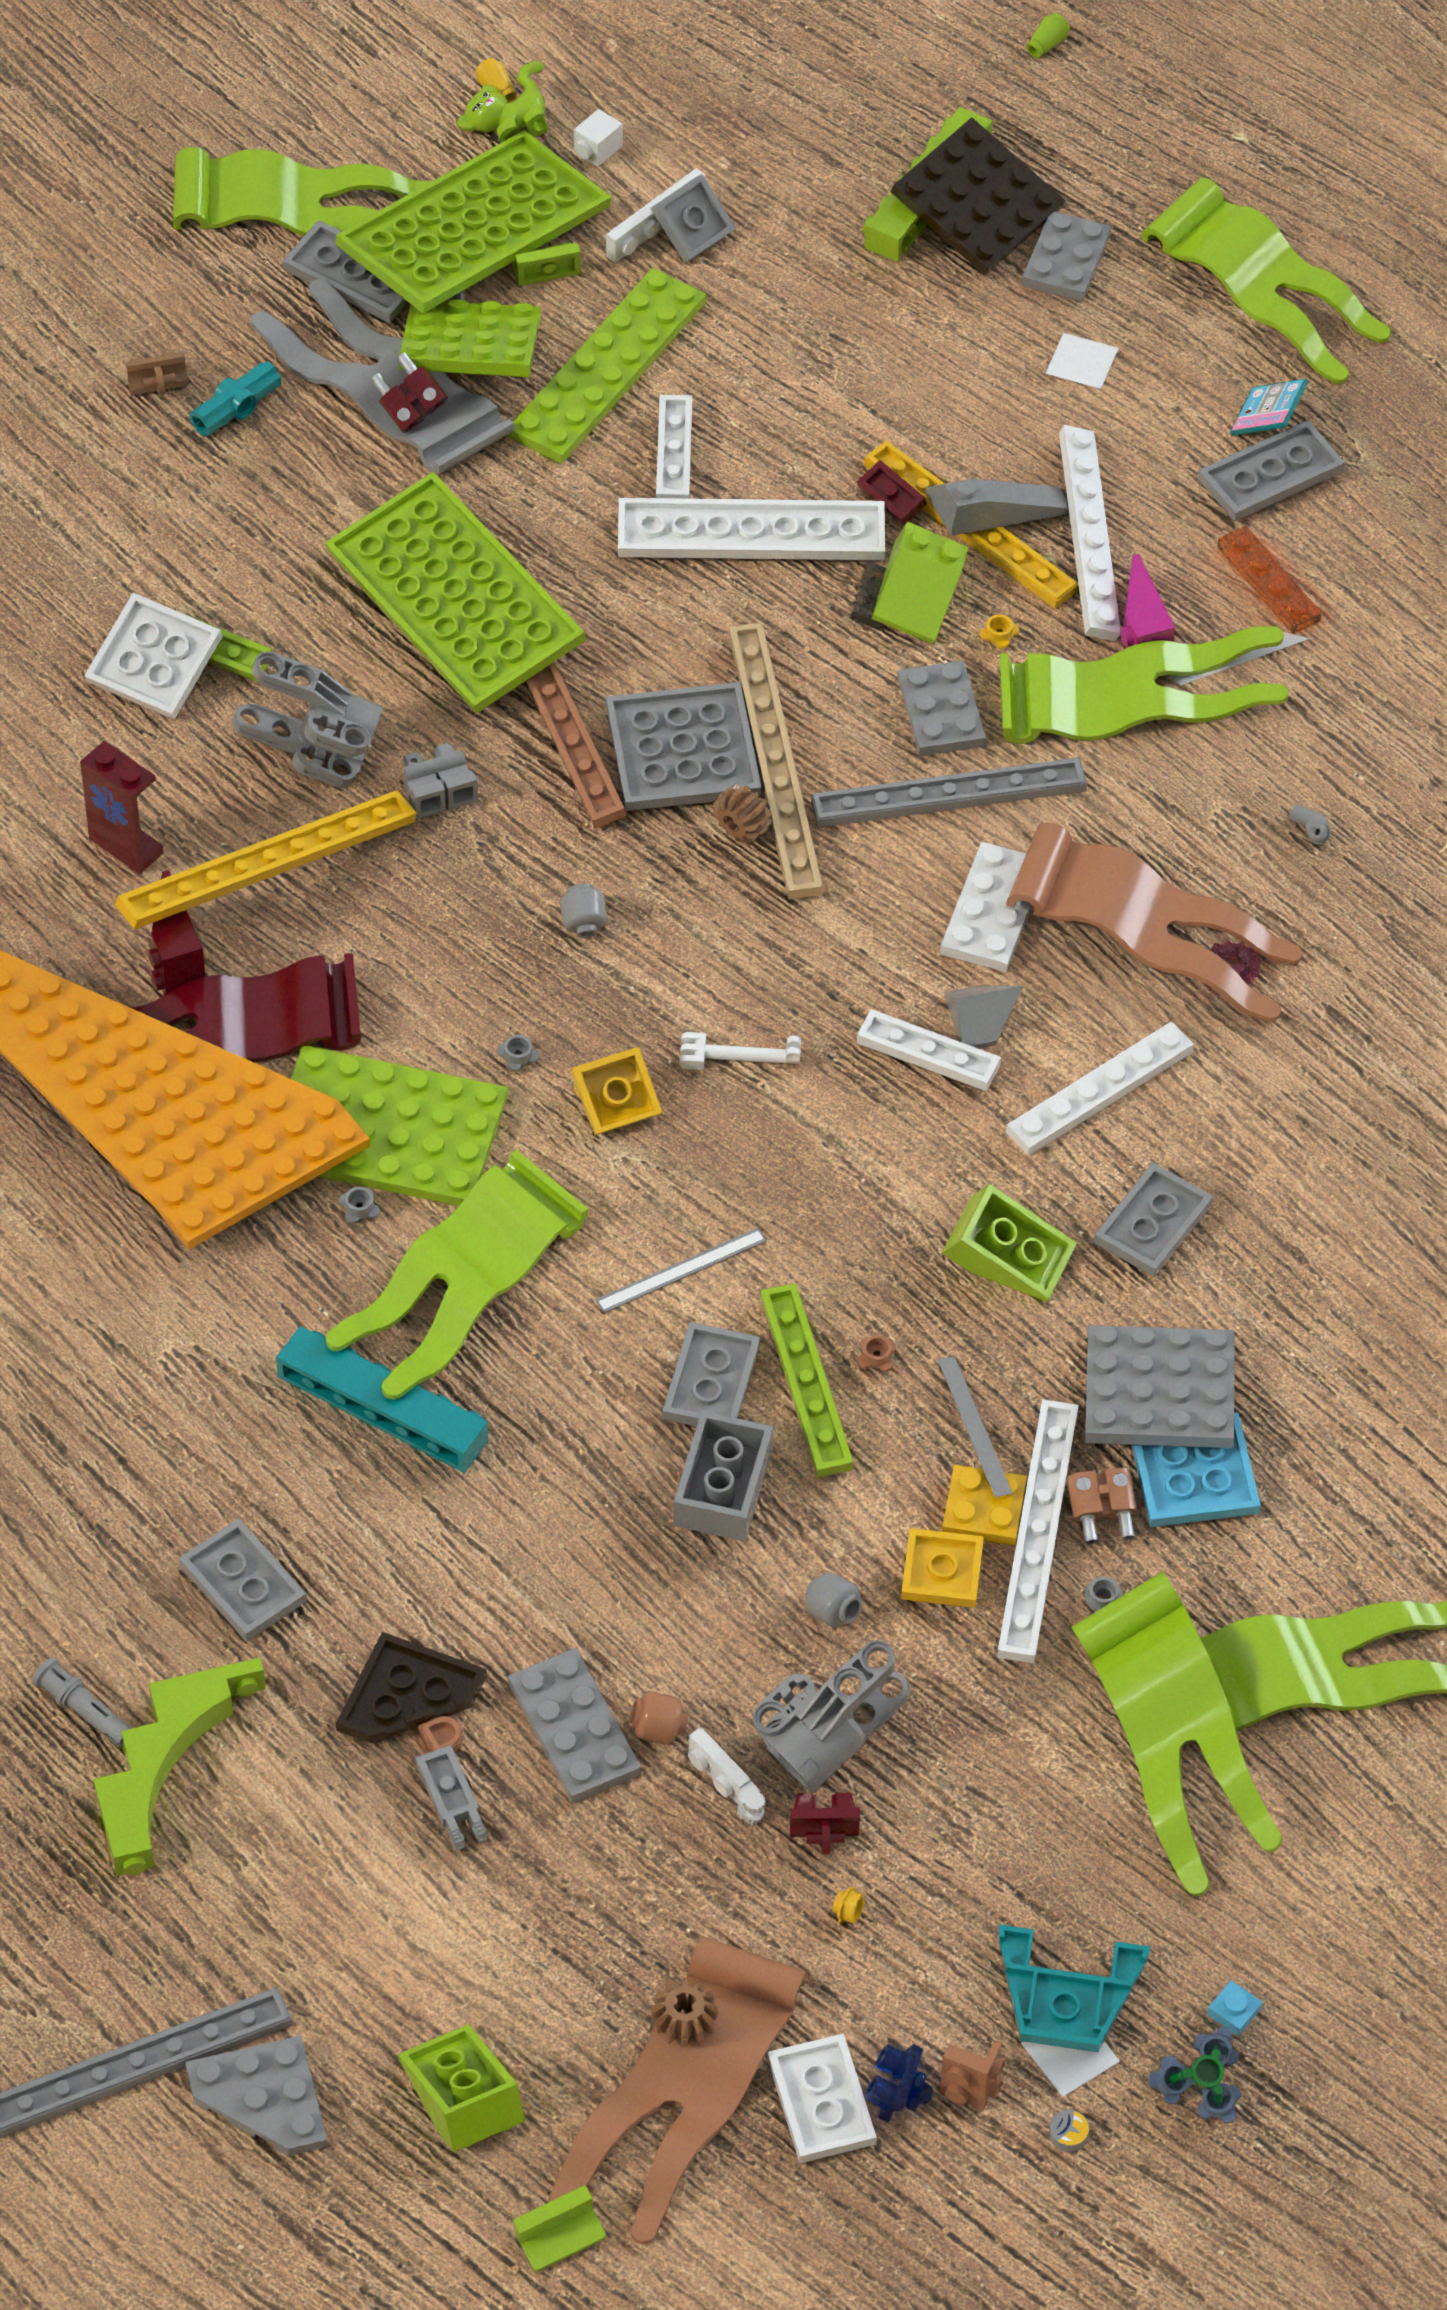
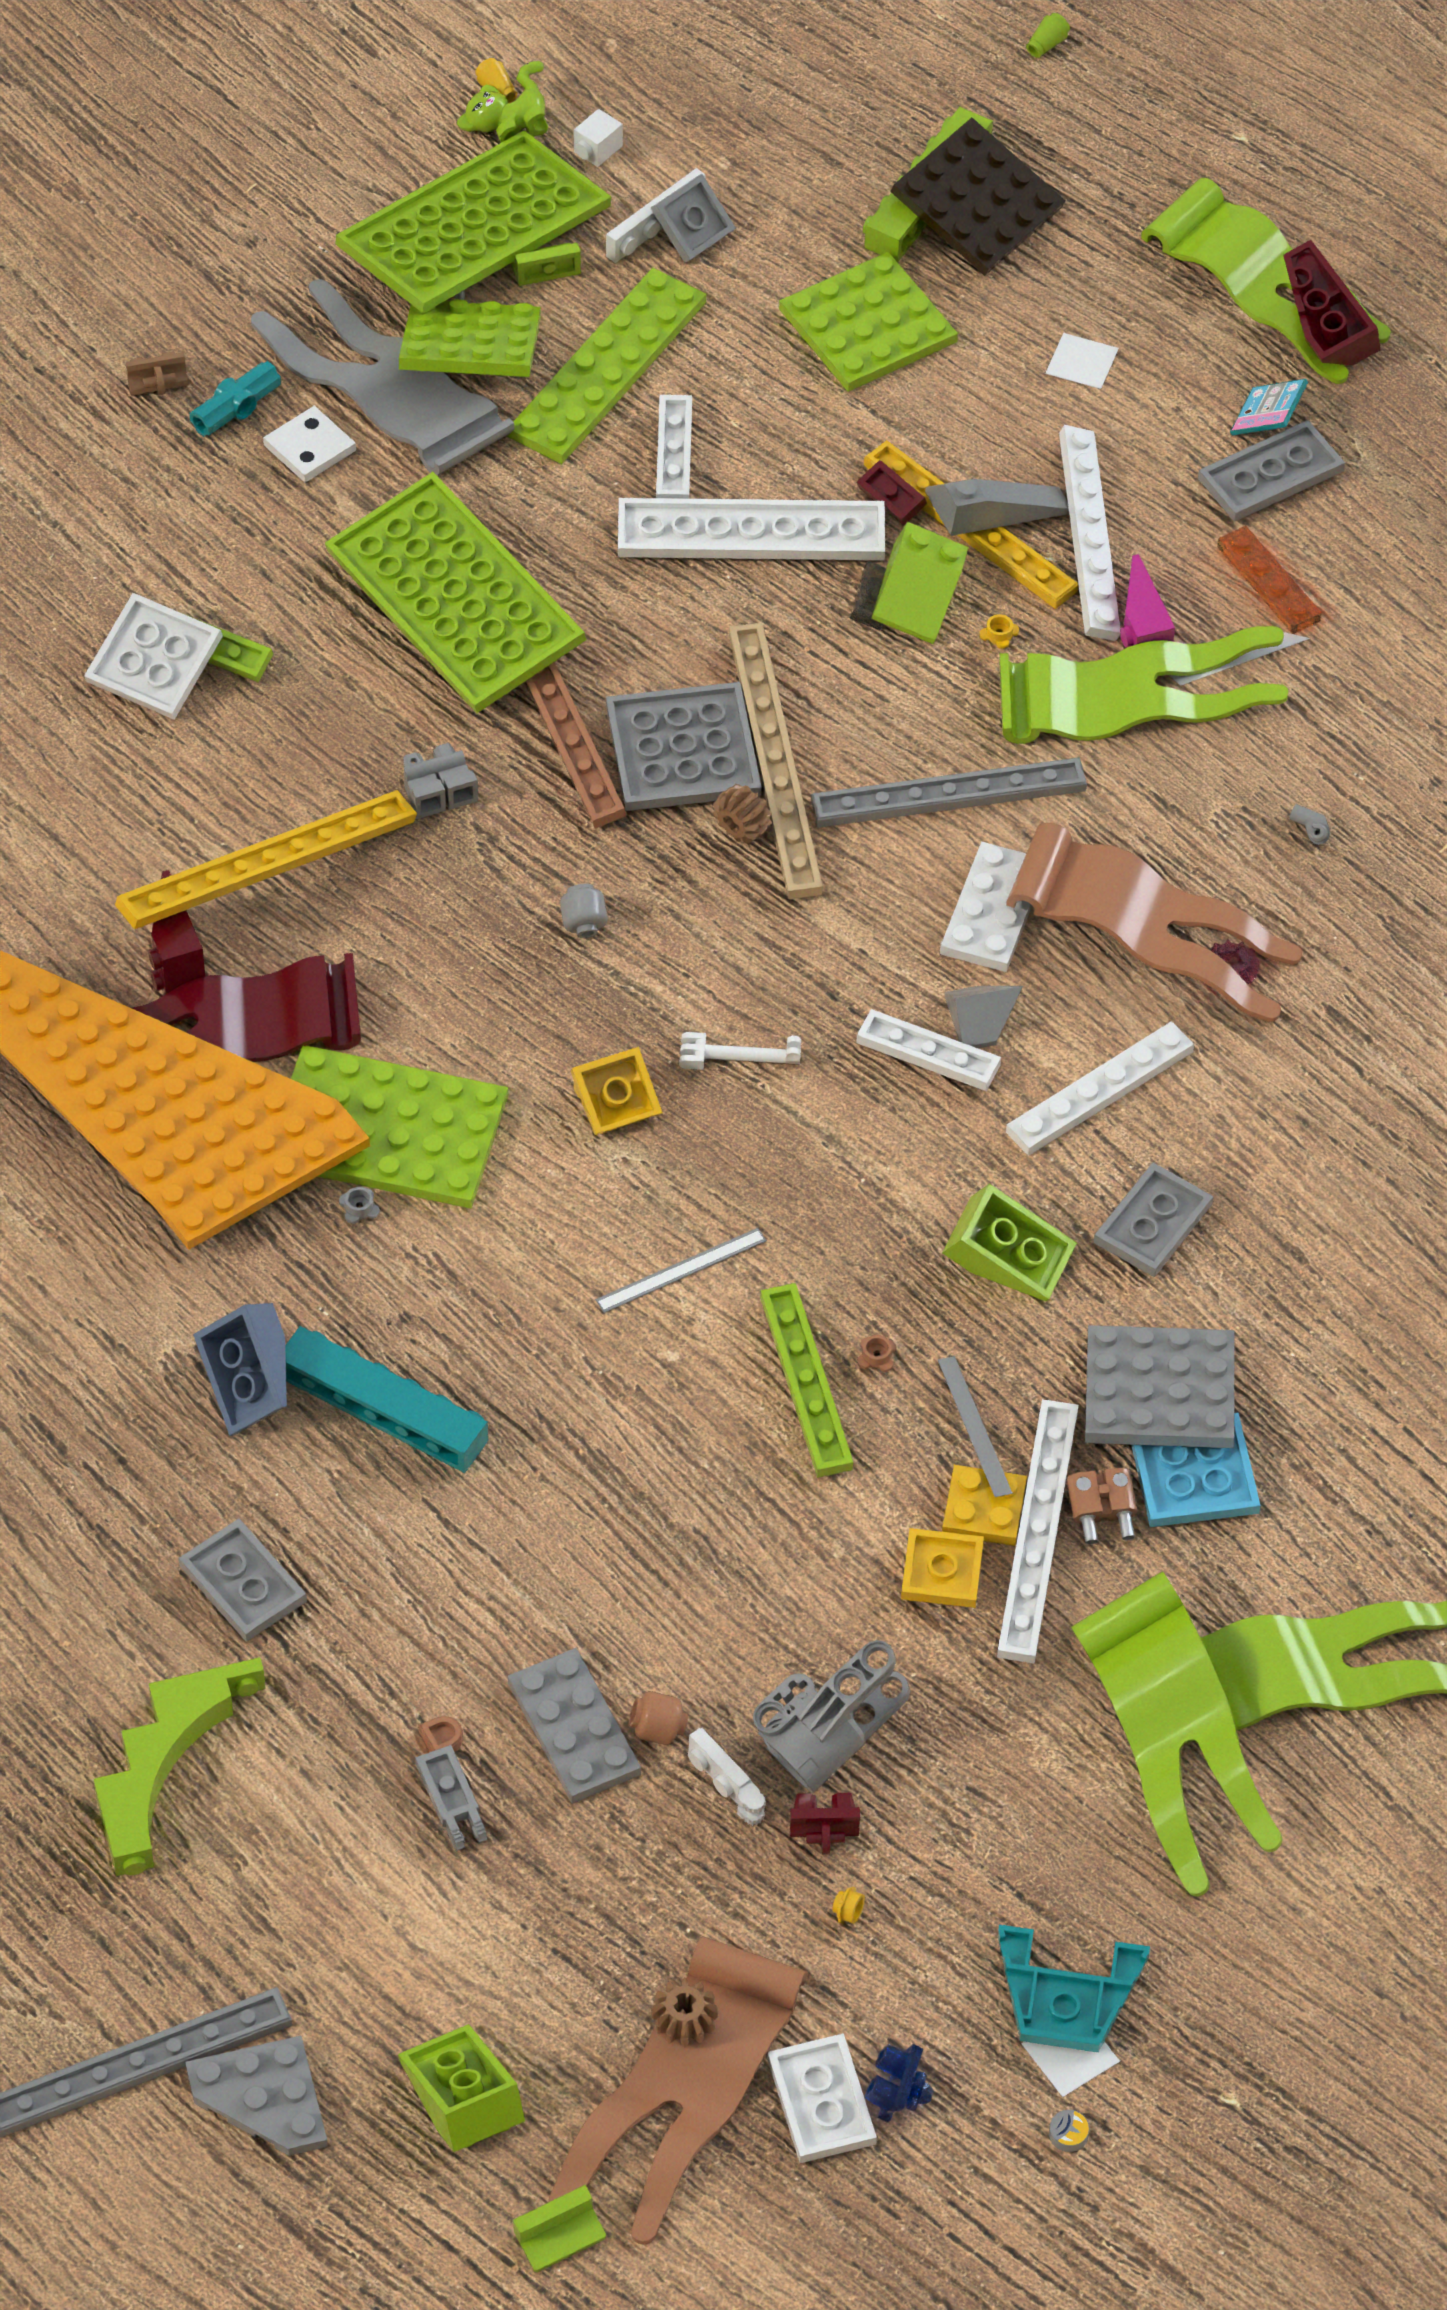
(71, 1693): light grey pin -> none
(111, 806): dark red panel -> none
(245, 1364): none -> sand blue slope
(273, 189): lime flag -> none
(309, 444): none -> white tile
(320, 258): light grey plate -> none
(333, 730): light grey piece -> none
(406, 1688): dark brown plate -> none
(412, 398): dark red piece -> none
(479, 1254): lime flag -> none
(518, 1044): light grey plate -> none
(710, 1373): light grey plate -> none
(723, 1476): light grey brick -> none
(833, 1600): light grey head -> none
(868, 321): none -> lime plate
(941, 708): light grey plate -> none
(971, 2078): nougat bracket -> none
(1066, 256): light grey plate -> none
(1101, 1586): light grey plate -> none
(1205, 2073): sand blue plant -> none
(1234, 2008): medium azure plate -> none
(1328, 311): none -> dark red wedge

